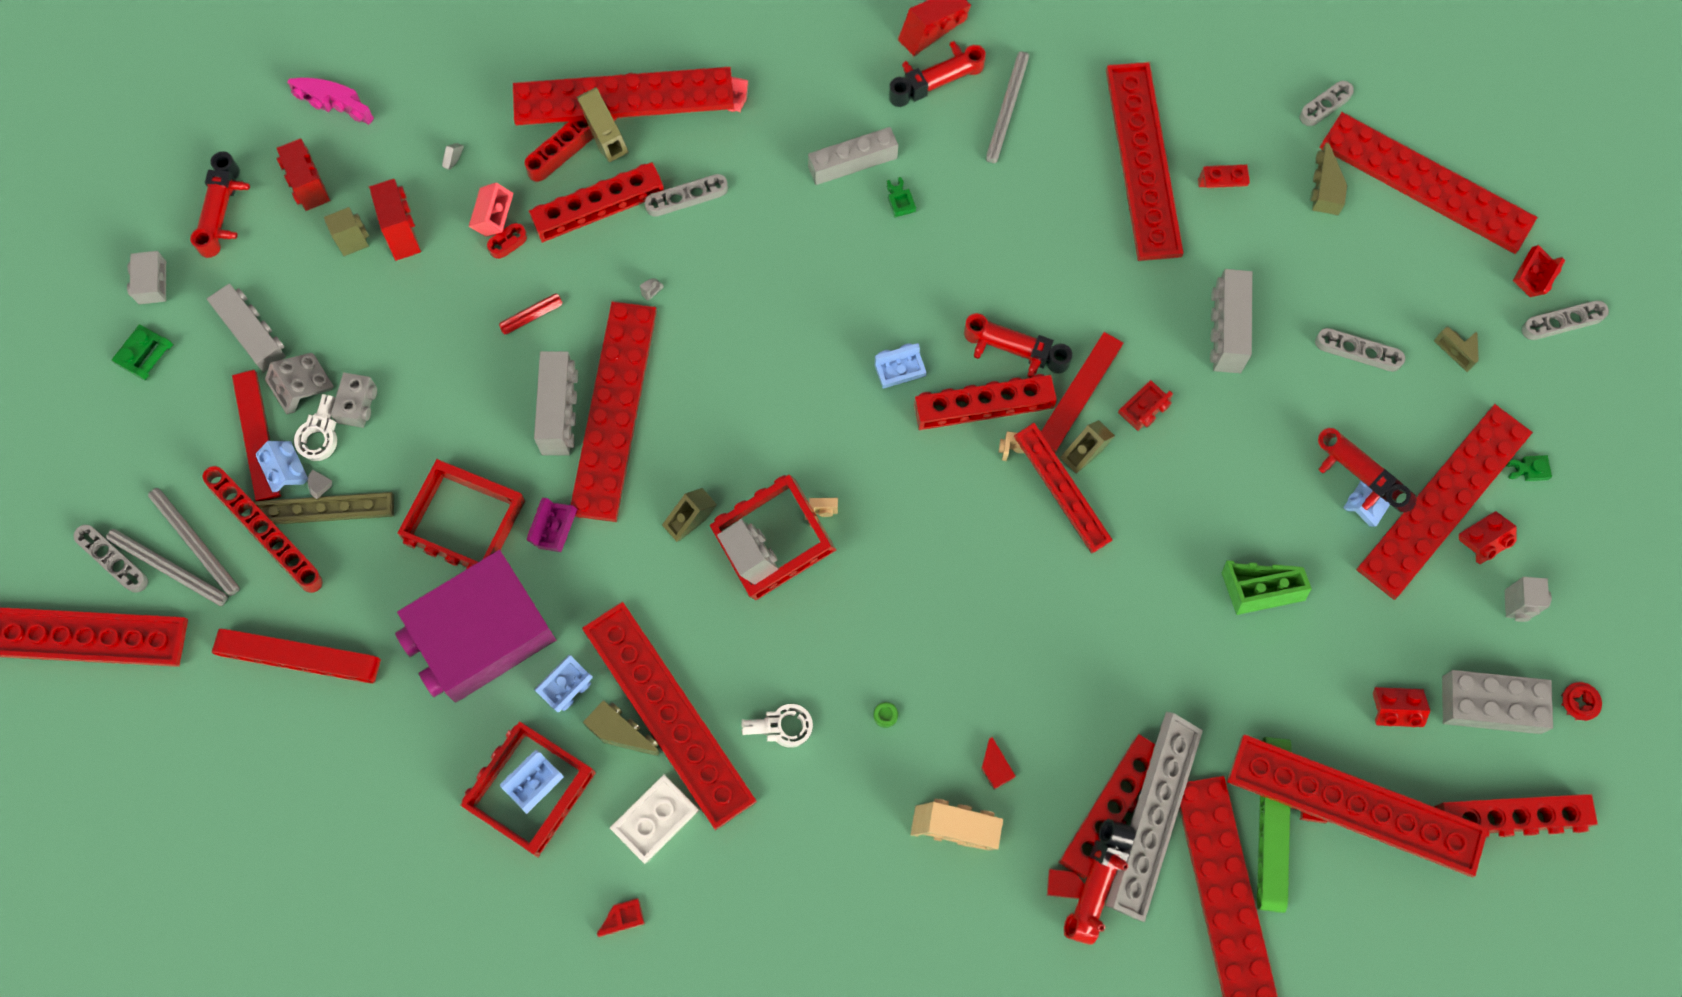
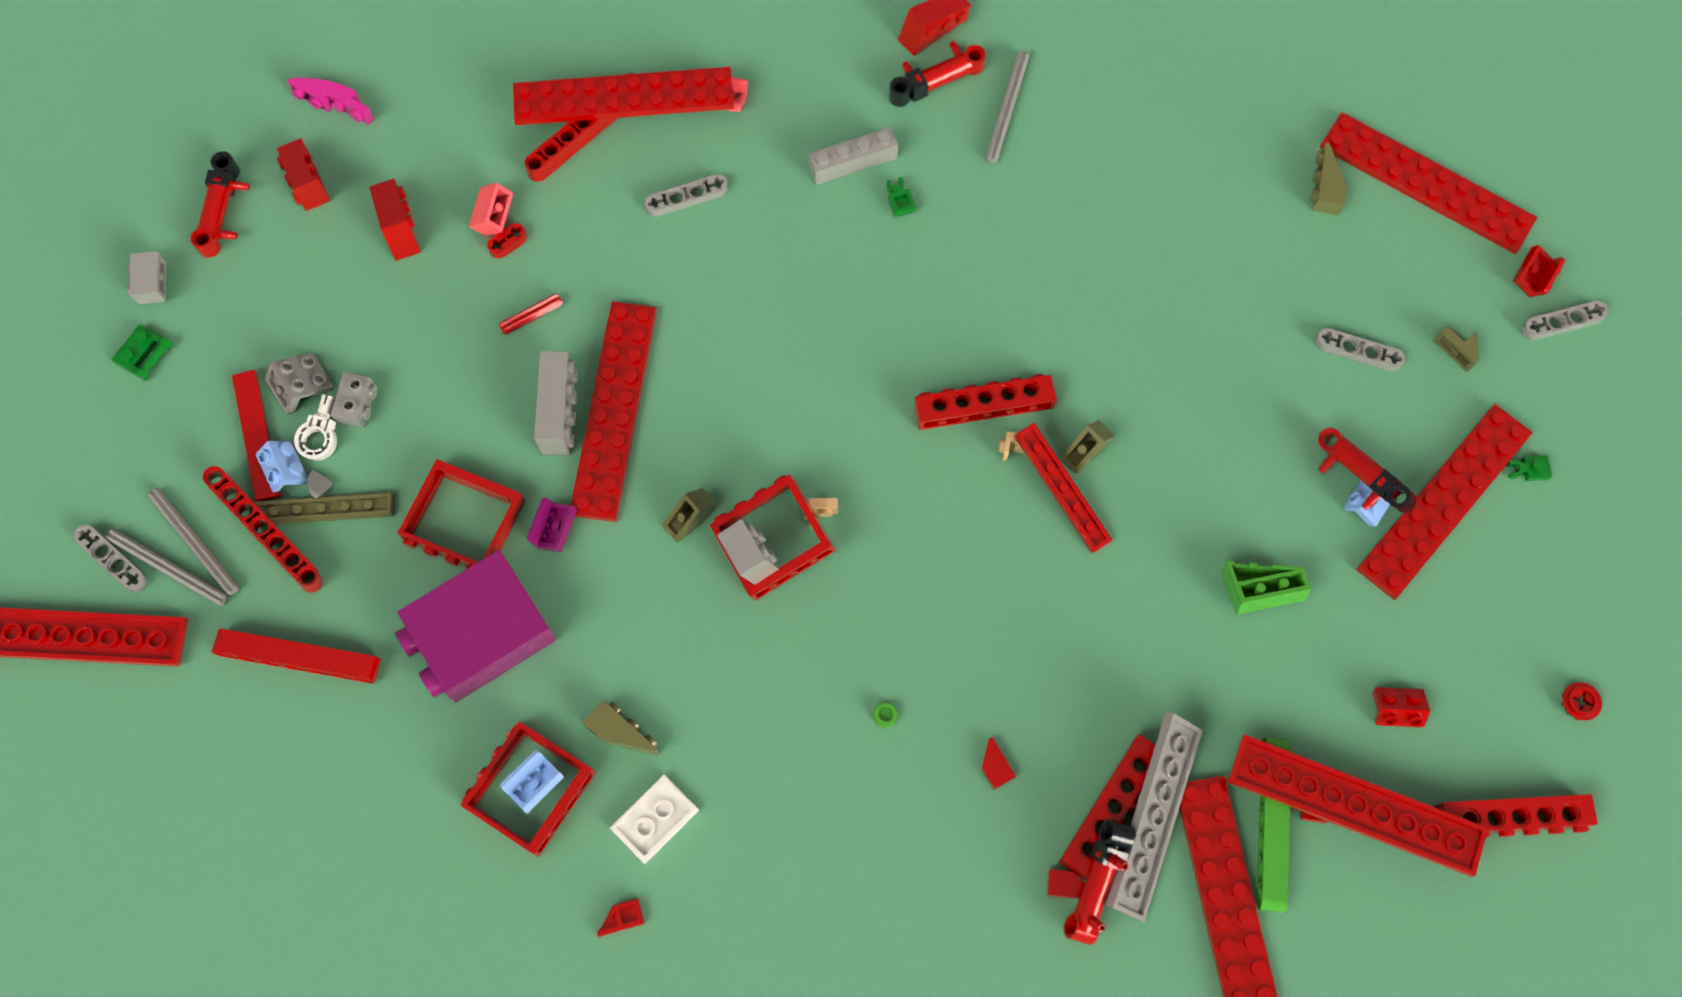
(245, 326): light grey brick -> none
(347, 231): olive brick -> none
(451, 155): light grey tile -> none
(564, 684): light blue bracket -> none
(593, 211): red brick -> none
(602, 125): olive slope -> none
(650, 288): light grey tile -> none
(669, 716): red plate -> none
(763, 726): white pin -> none
(899, 365): light blue bracket -> none
(957, 824): tan wedge -> none
(1034, 349): red piece -> none
(1081, 390): red tile -> none
(1144, 162): red plate -> none
(1144, 406): red bracket -> none
(1224, 176): red bracket -> none
(1232, 321): light grey brick -> none
(1330, 95): light grey beam -> none
(1489, 536): red bracket -> none
(1497, 702): light grey brick -> none
(1527, 598): light grey brick -> none

